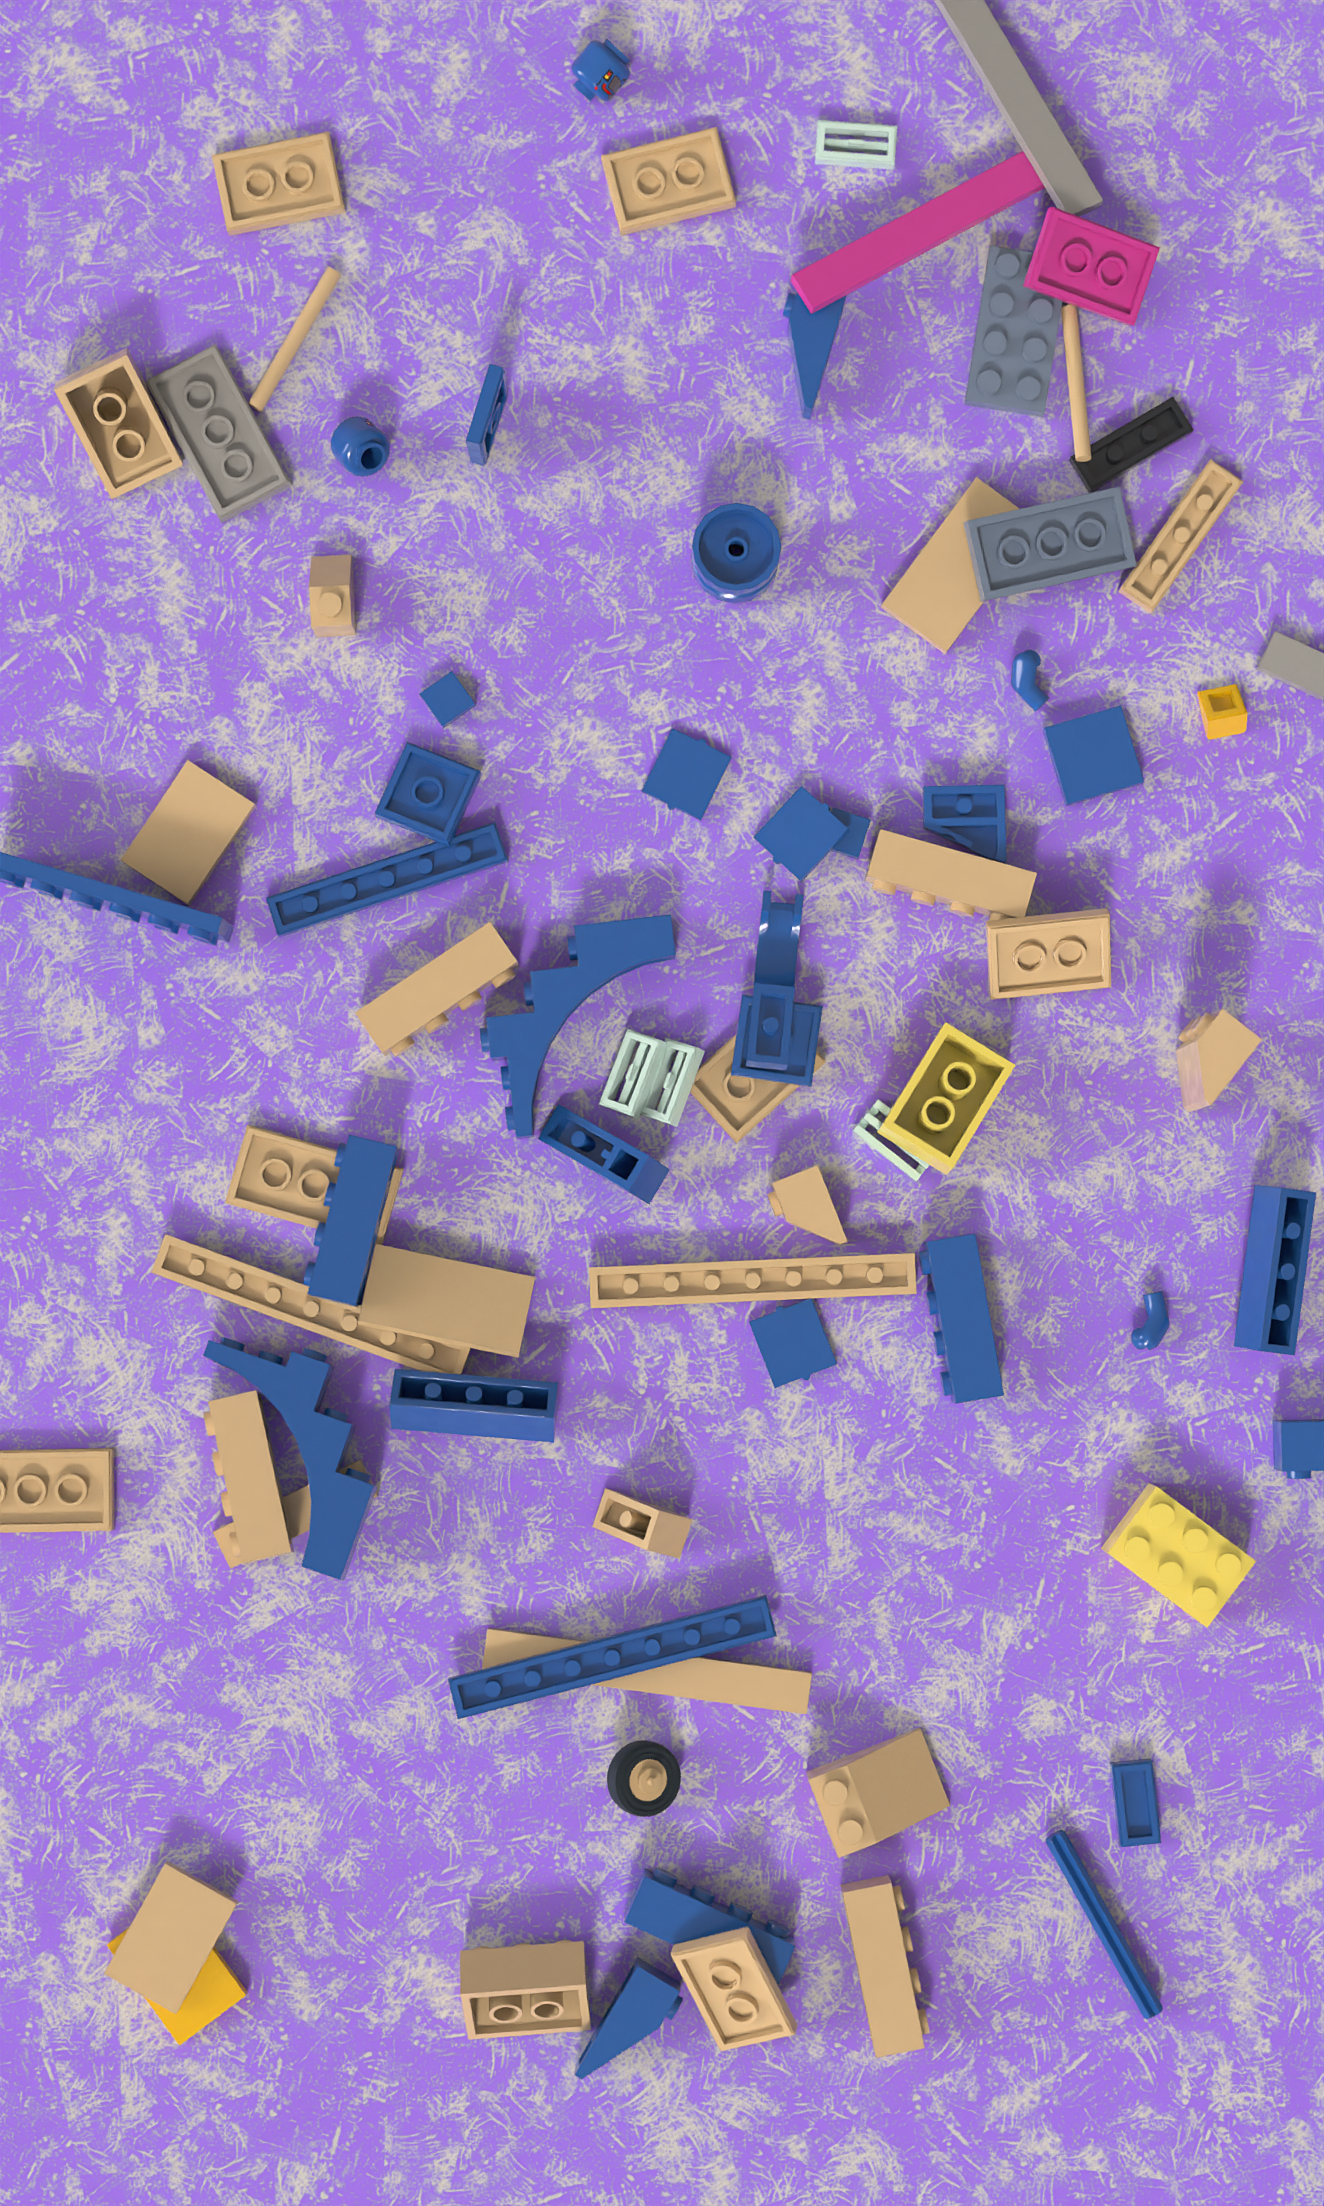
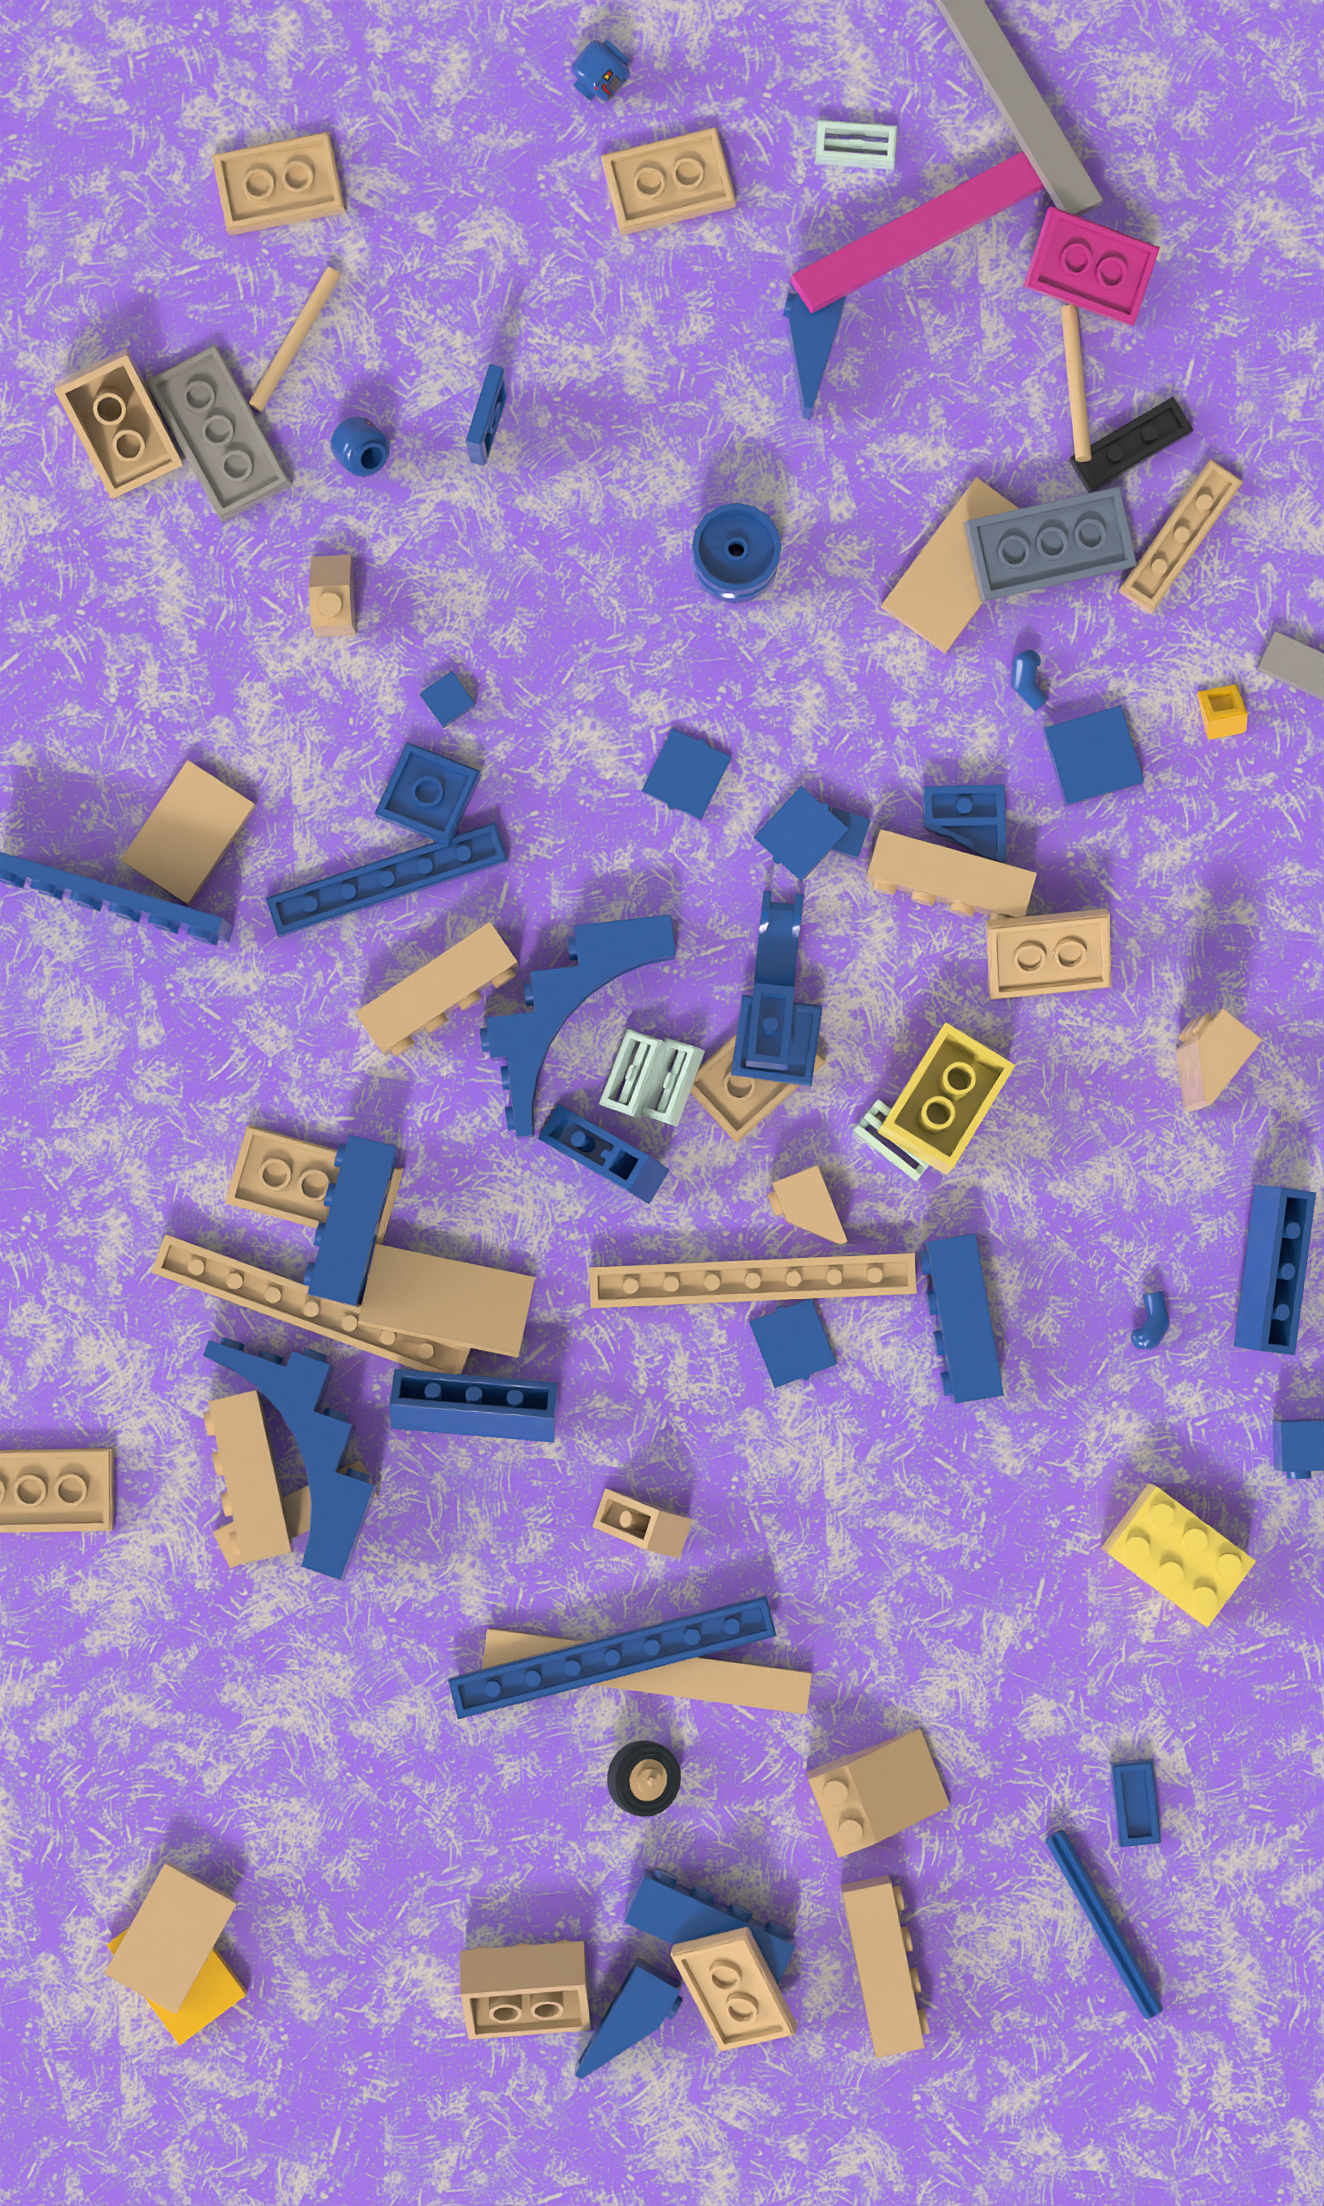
(1012, 339): sand blue plate -> none

